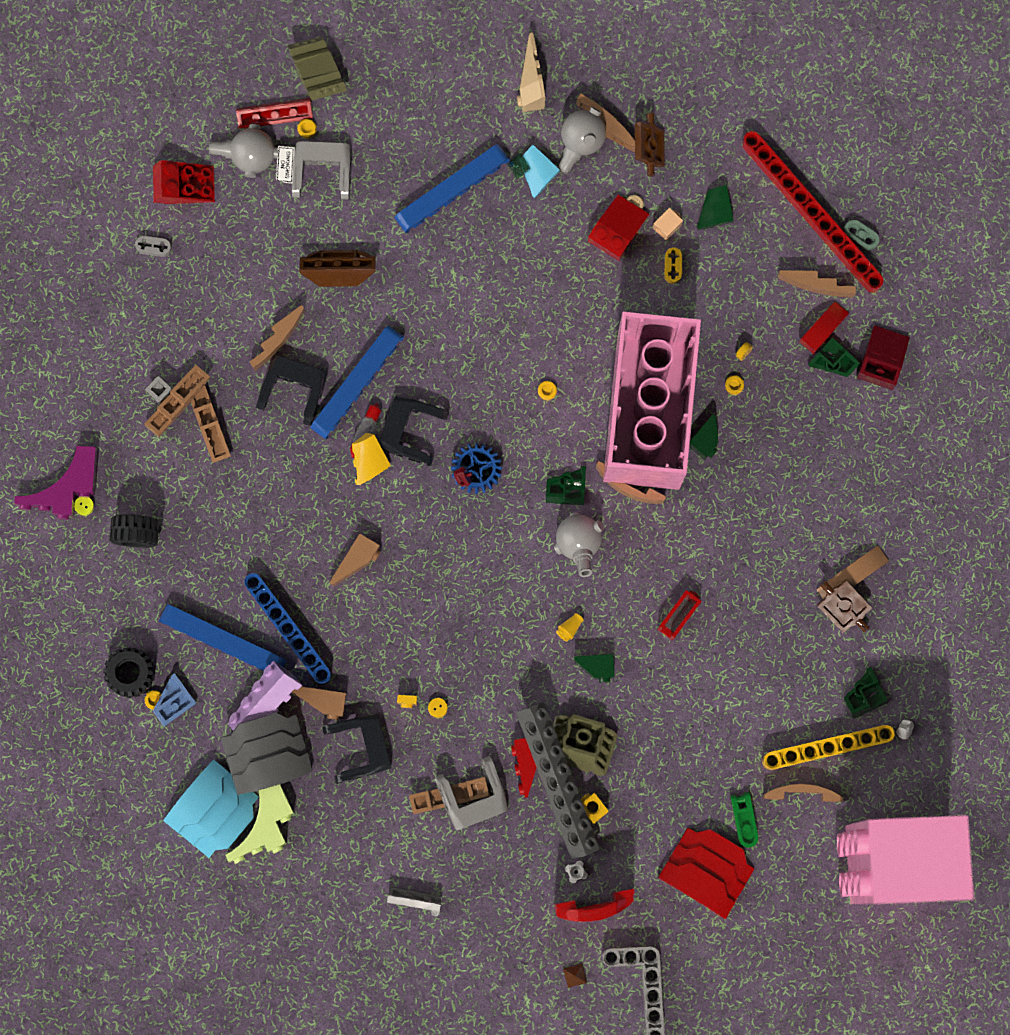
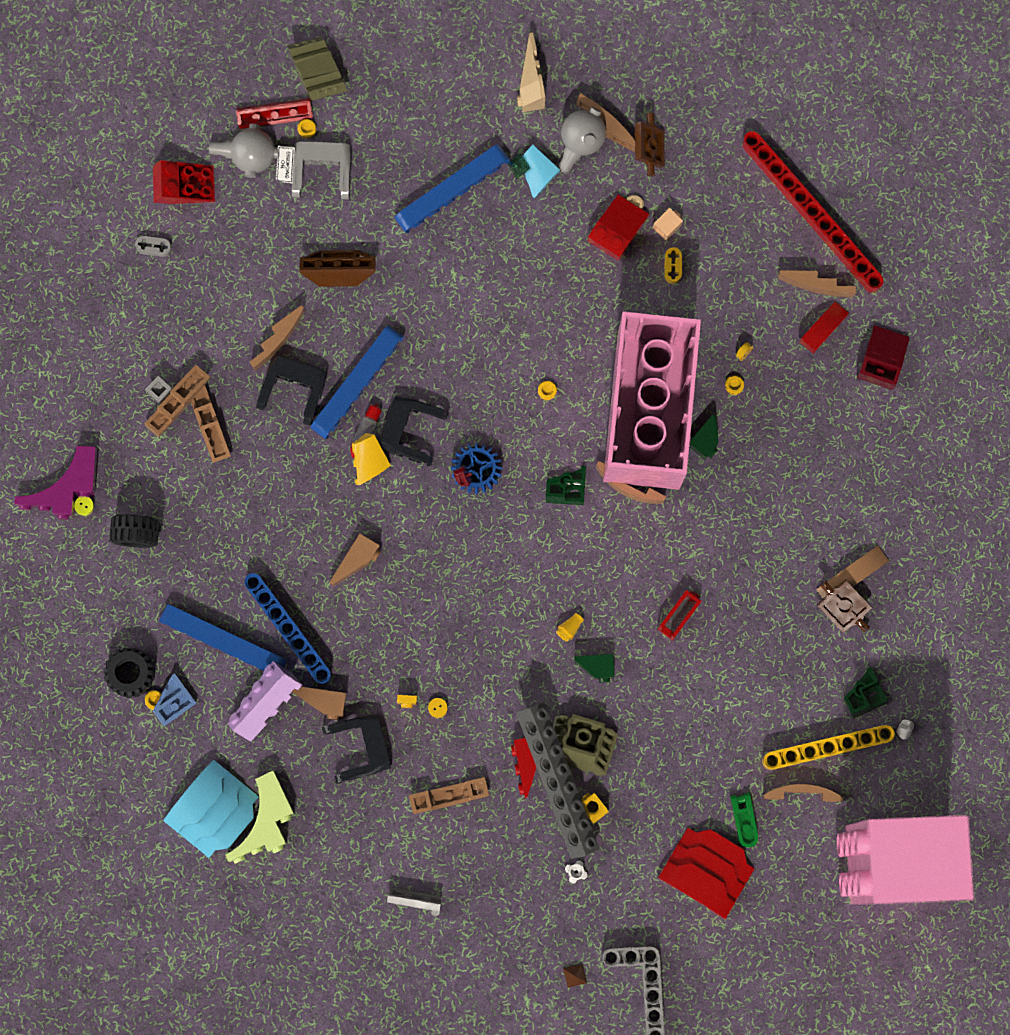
(266, 752): dark grey slope -> none
(480, 809): light grey connector -> none
(579, 540): light grey piece -> none
(595, 912): red slope -> none
(716, 209): dark green slope -> none
(842, 363): dark green slope -> none
(861, 235): sand green plate -> none

